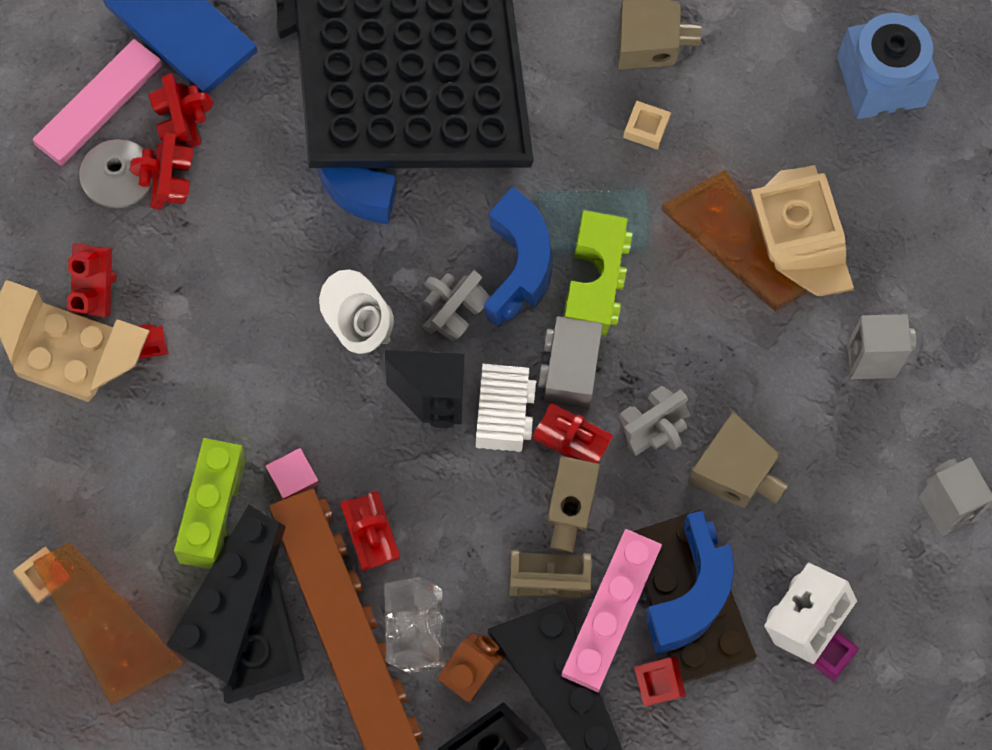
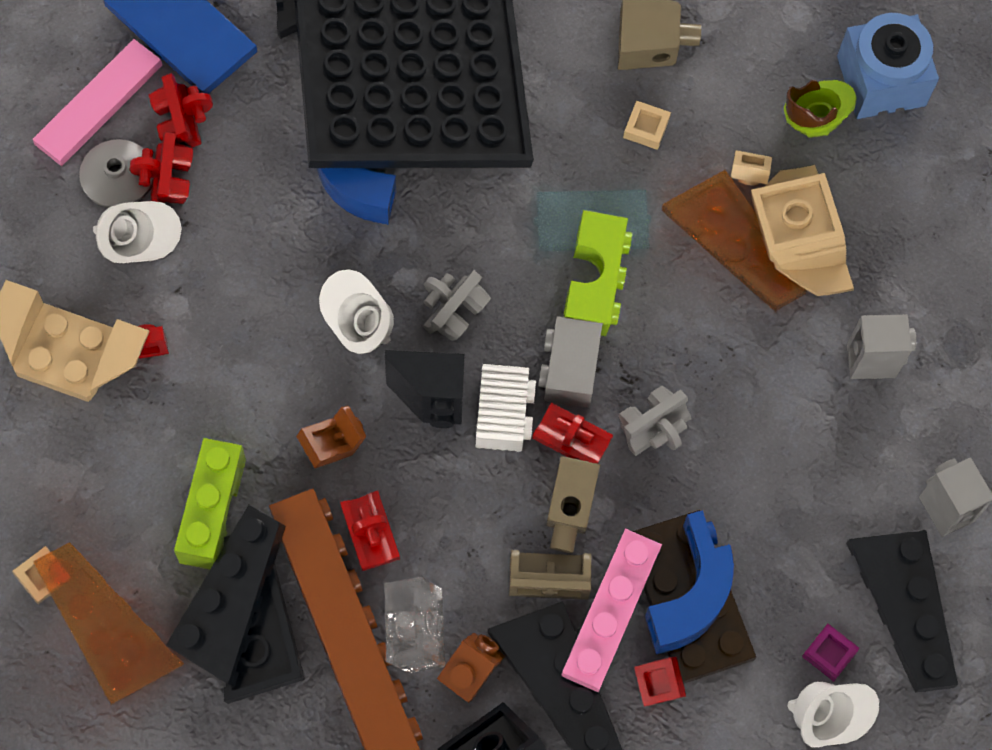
(90, 280): red hips -> none
(137, 231): none -> white piece
(292, 474): bright pink tile -> none
(332, 438): none -> dark orange bracket
(525, 229): blue arch -> none
(738, 466): dark tan torso -> none
(751, 168): none -> tan plate
(810, 612): white brick -> none
(819, 106): none -> lime piece
(834, 712): none -> white piece
(906, 591): none -> black wing

